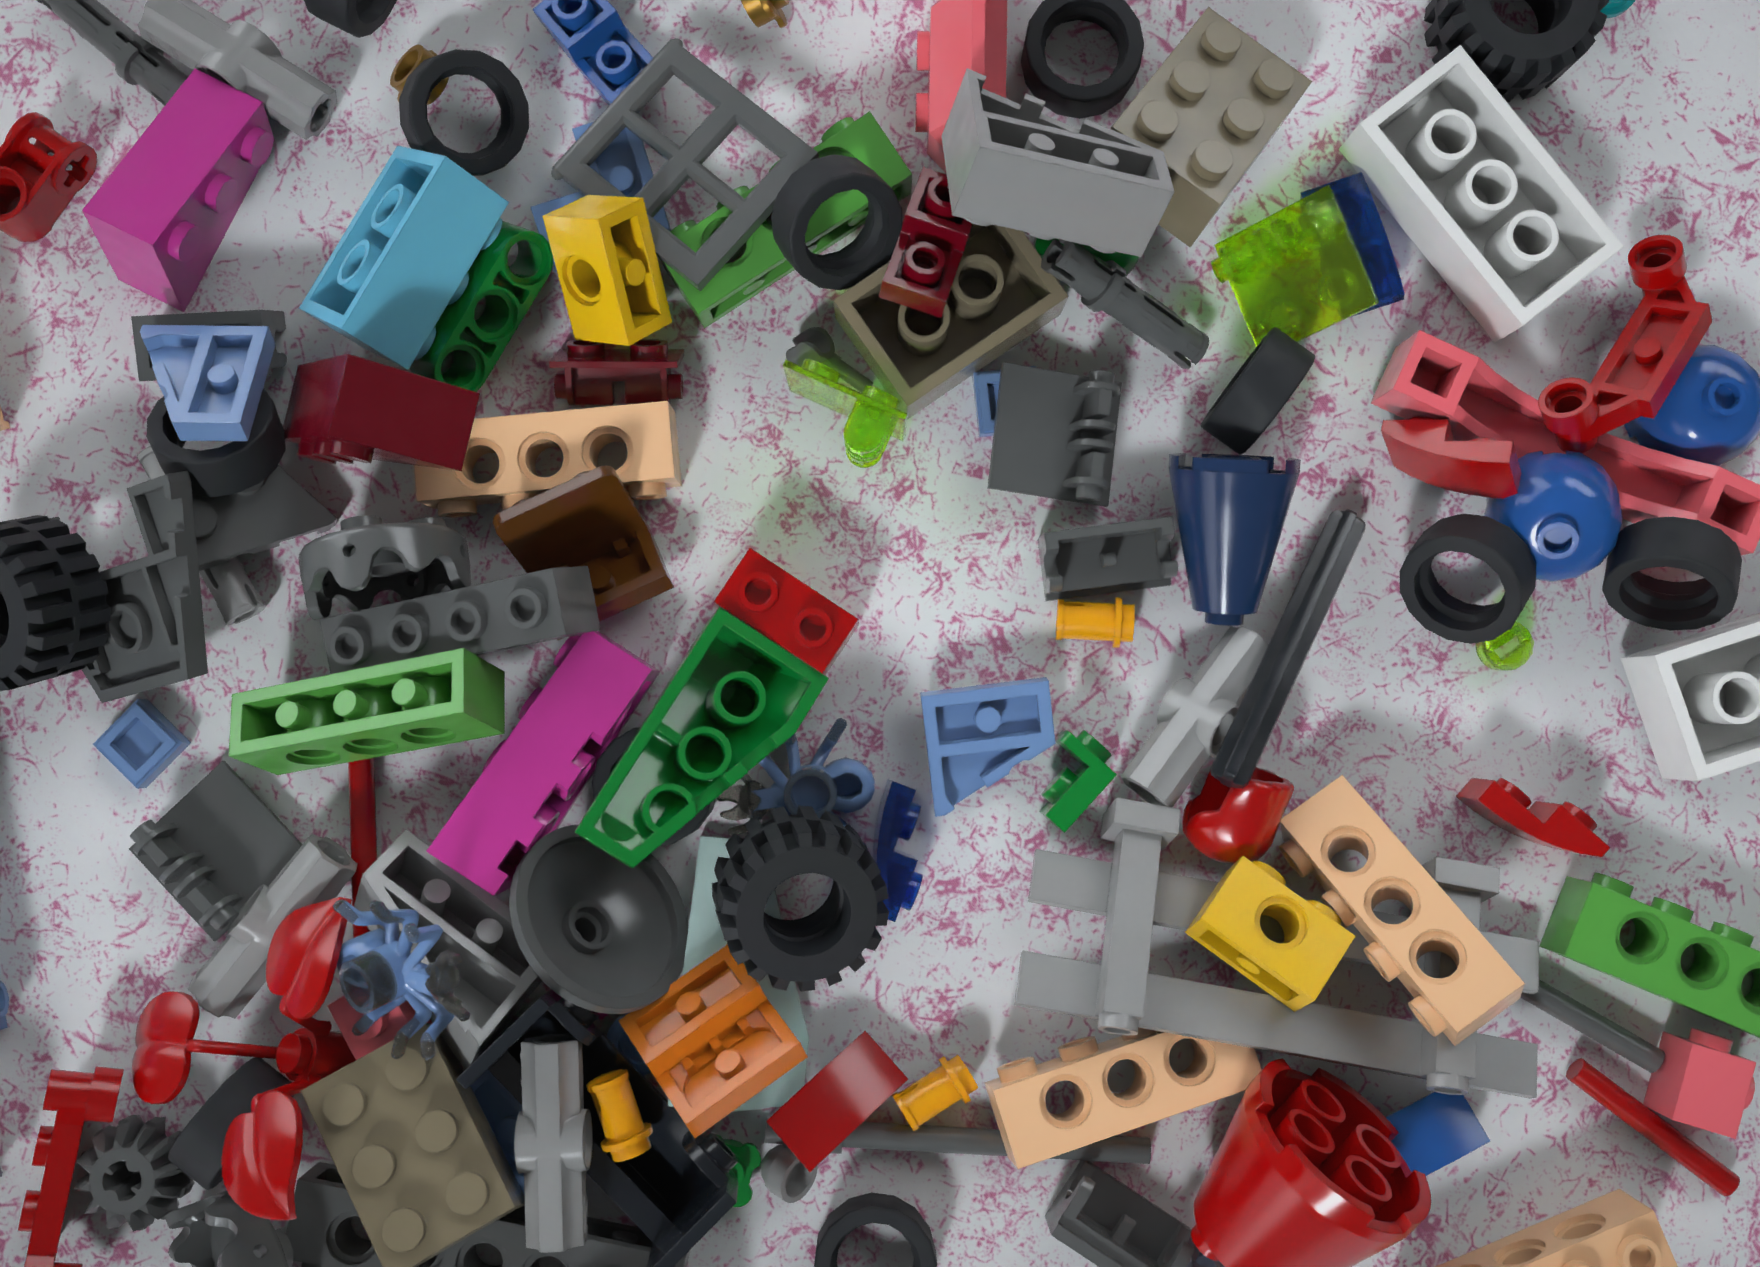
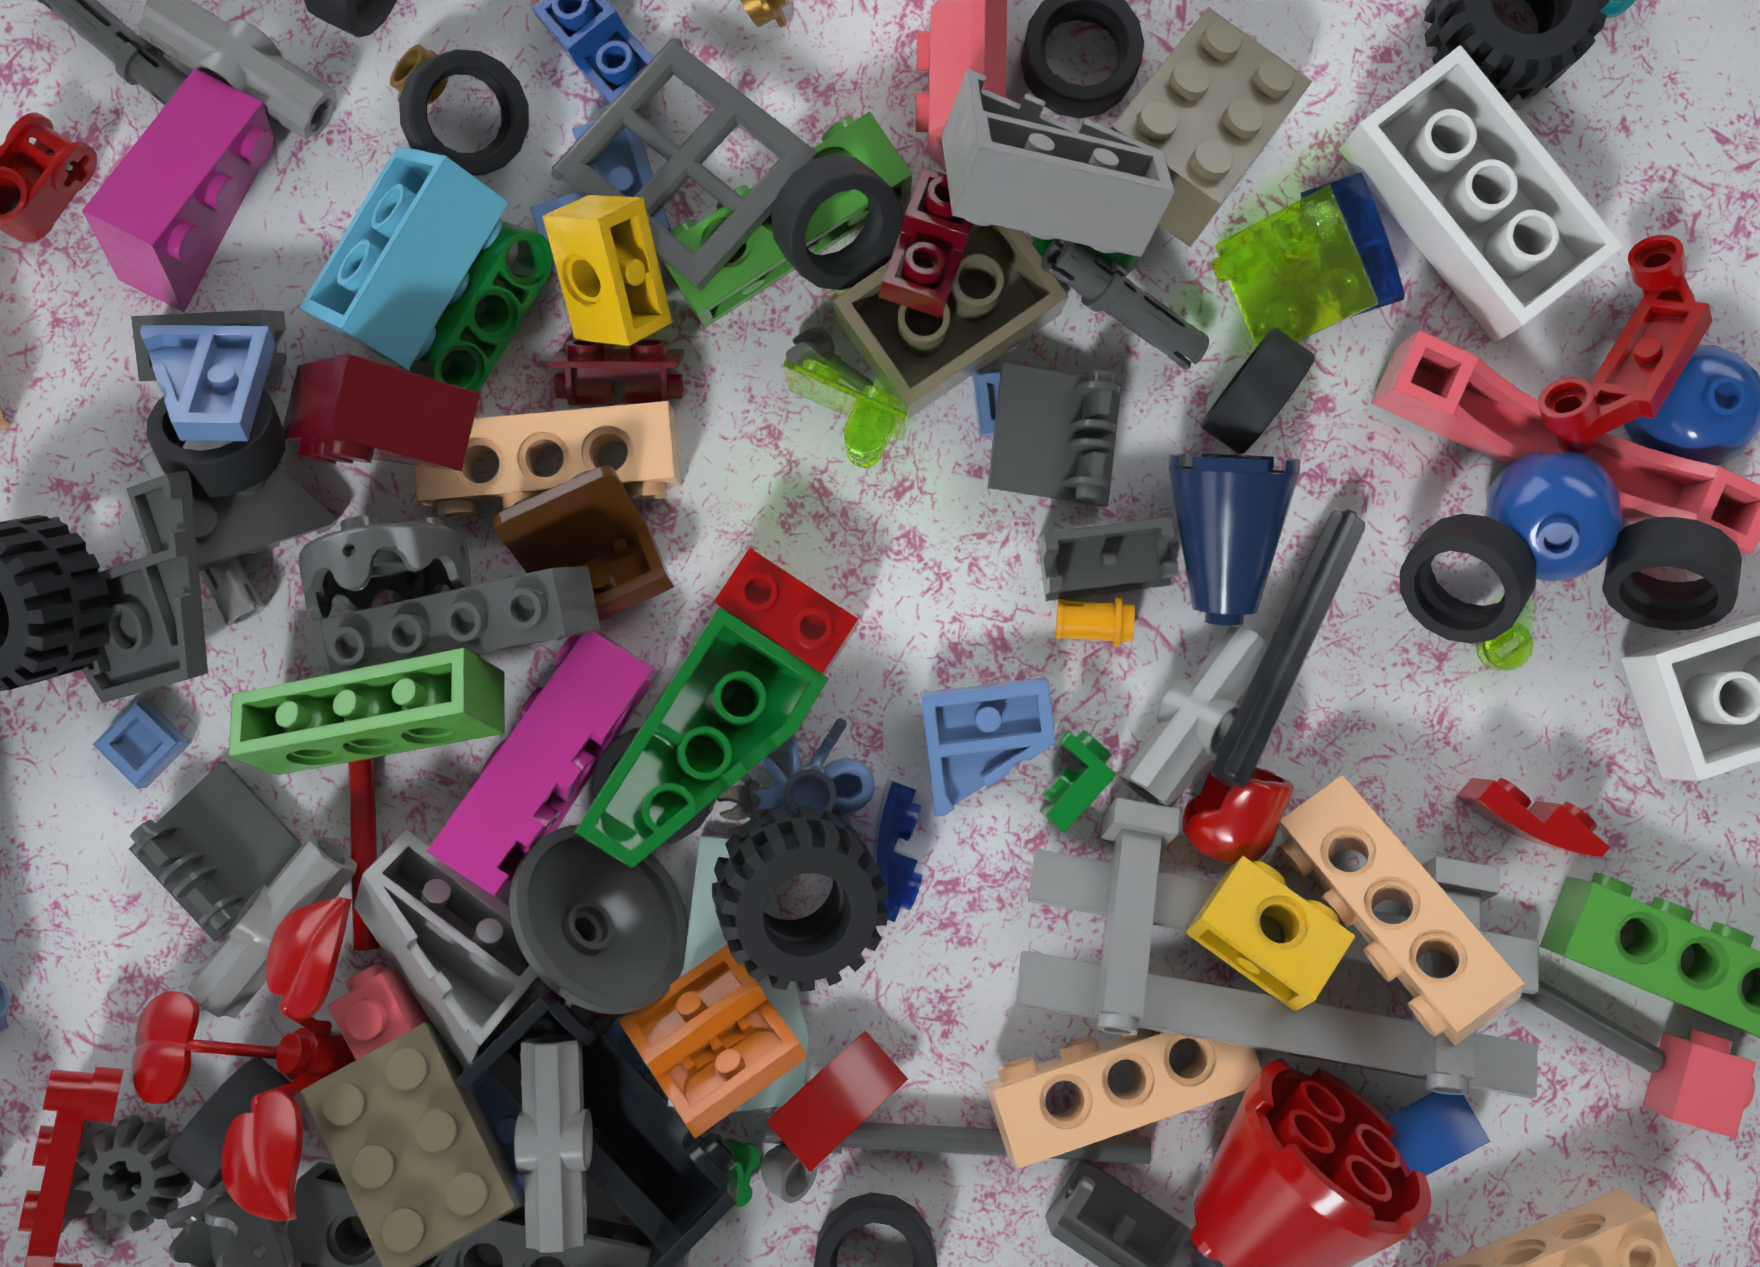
(382, 974): animal -> none
(619, 1116): light orange pin -> none
(936, 1092): light orange pin -> none
(1430, 454): red slope -> none
(1653, 1127): red bar -> none

